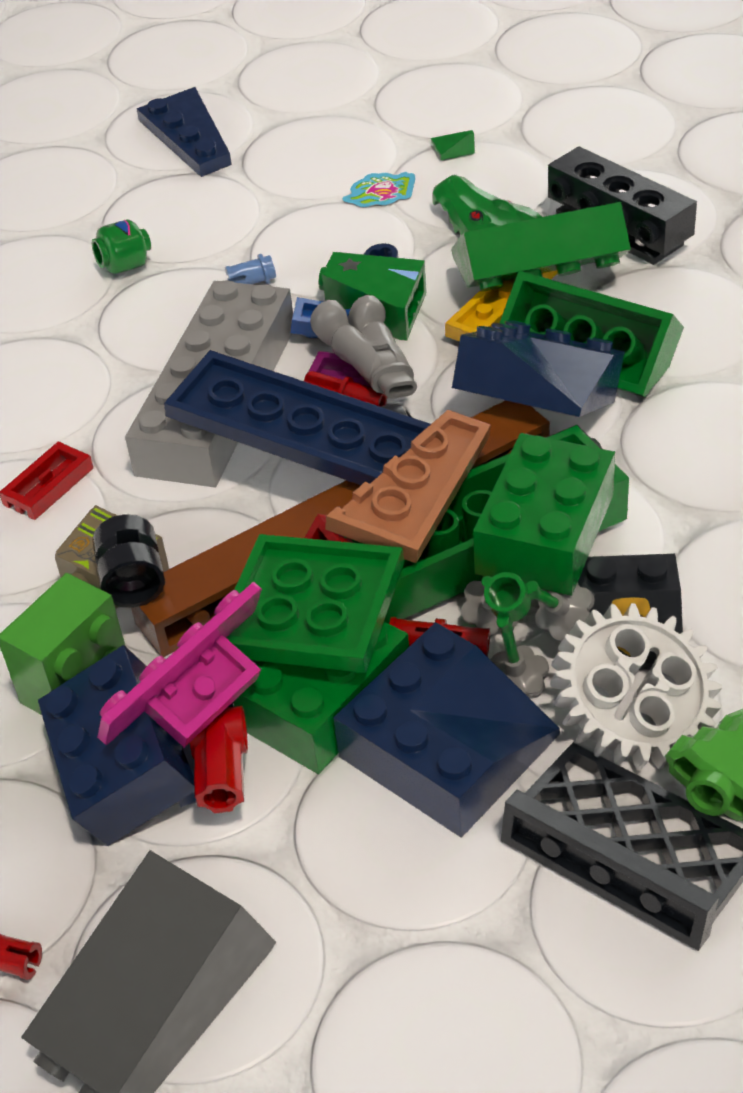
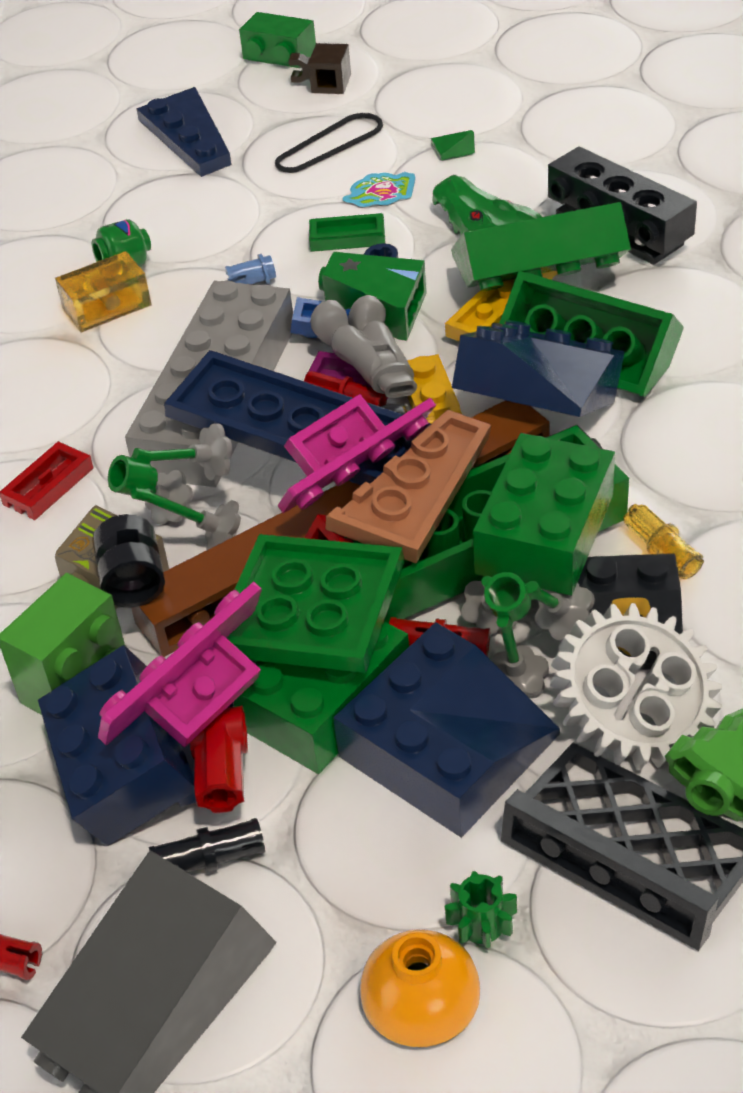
(103, 291): none -> clear yellow brick
(168, 493): none -> plant
(213, 847): none -> black pin
(274, 38): none -> green brick
(326, 68): none -> dark brown brick
(333, 151): none -> black piece
(342, 441): none -> dark pink bracket
(346, 232): none -> green tile
(422, 1004): none -> light orange piece
(434, 384): none -> yellow hinge
(481, 909): none -> green gear
(663, 539): none -> clear yellow axle

